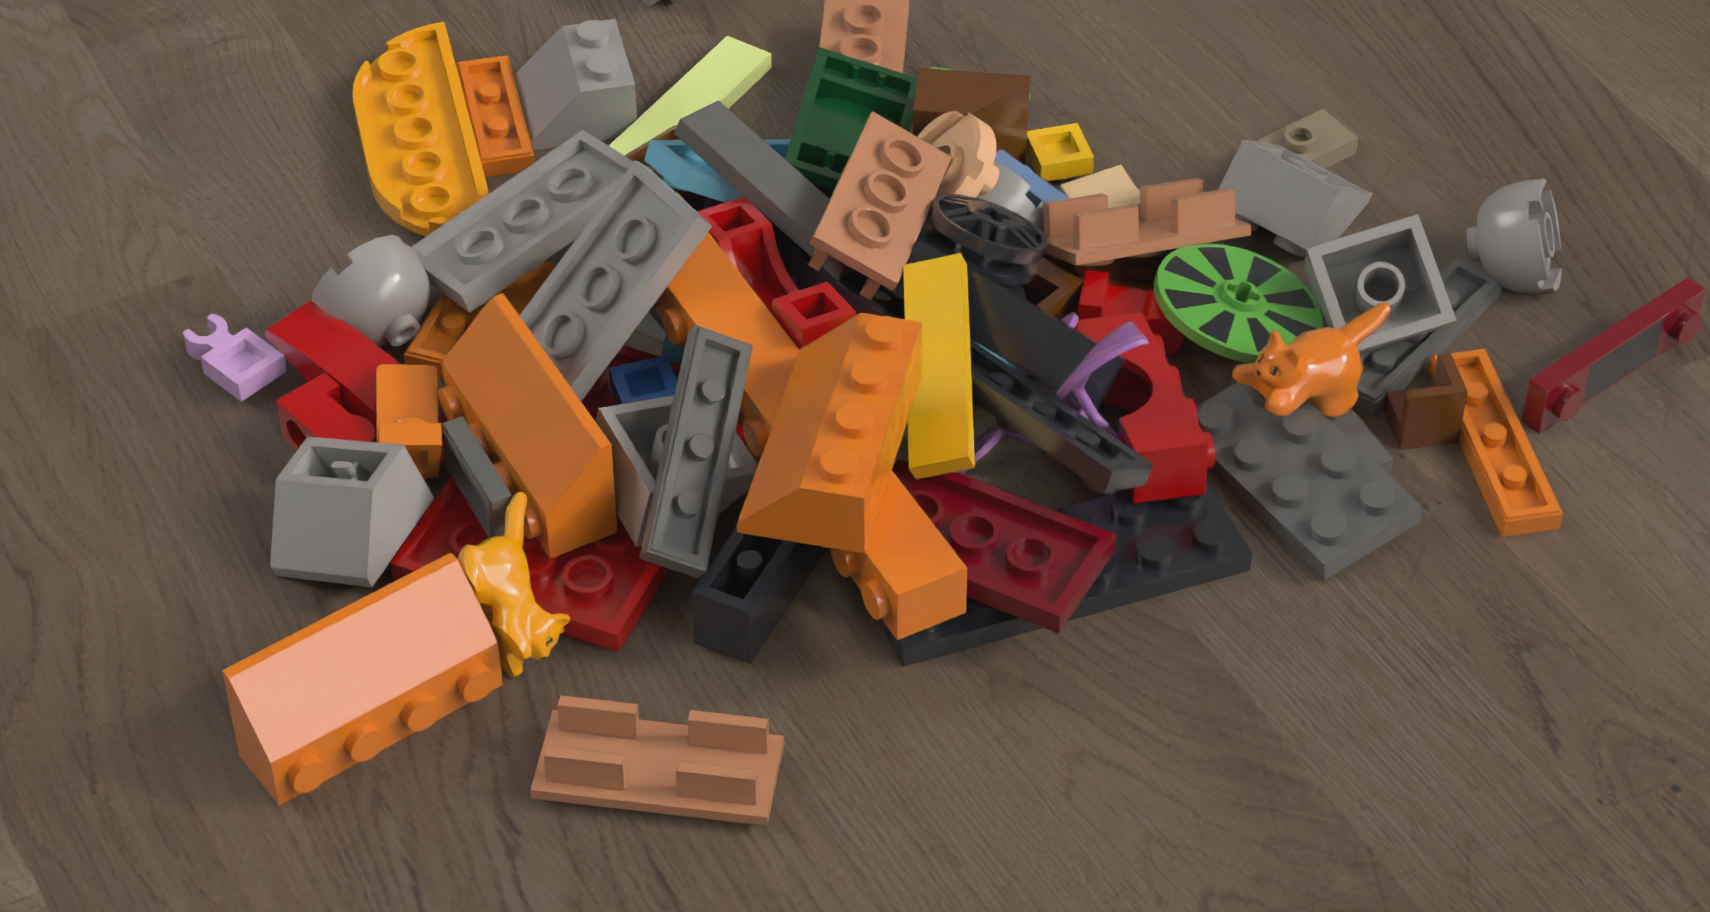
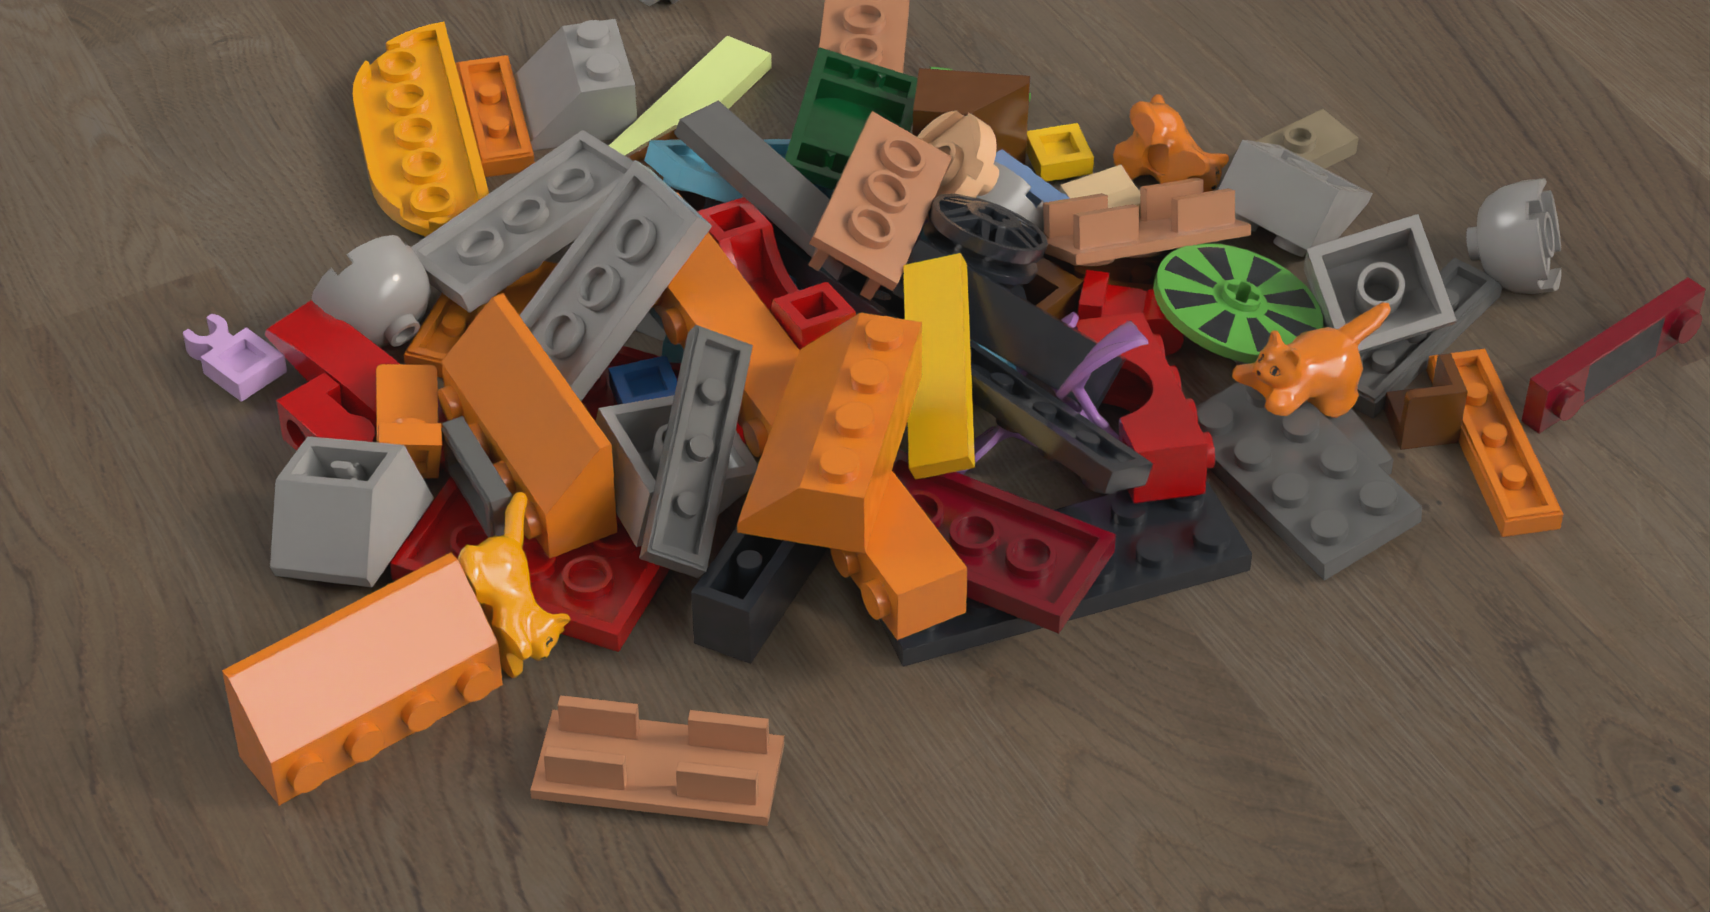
(1166, 148): none -> orange animal

